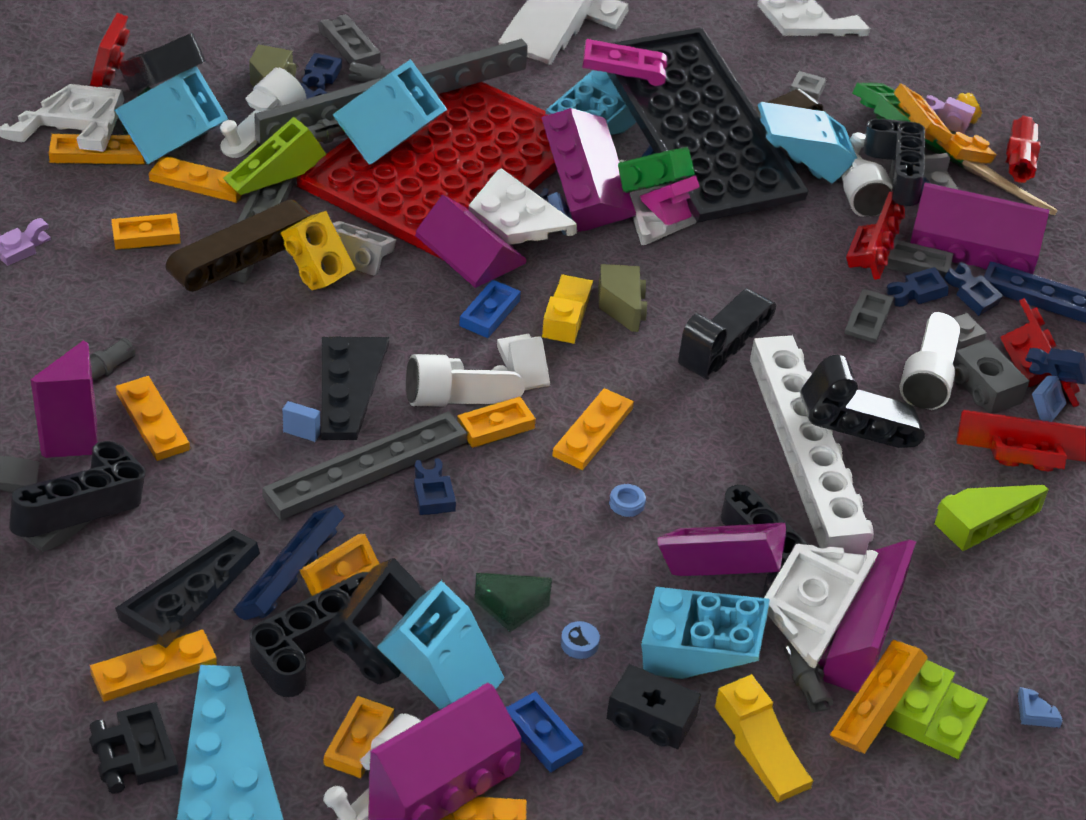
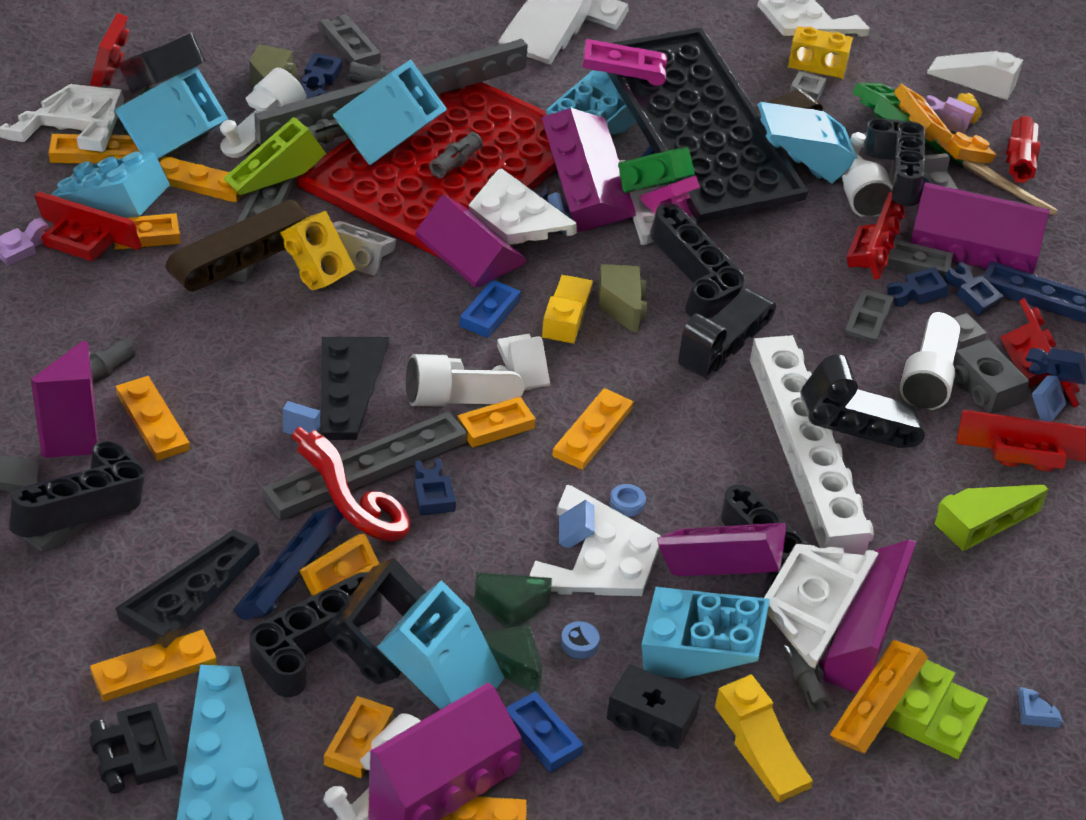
(83, 229): none -> red bracket
(116, 185): none -> medium azure slope
(328, 463): none -> red plant
(445, 162): none -> dark grey pin
(516, 655): none -> clear green slope
(576, 524): none -> medium blue tile
(611, 560): none -> white wing
(713, 274): none -> black beam
(819, 55): none -> yellow brick
(983, 71): none -> white slope

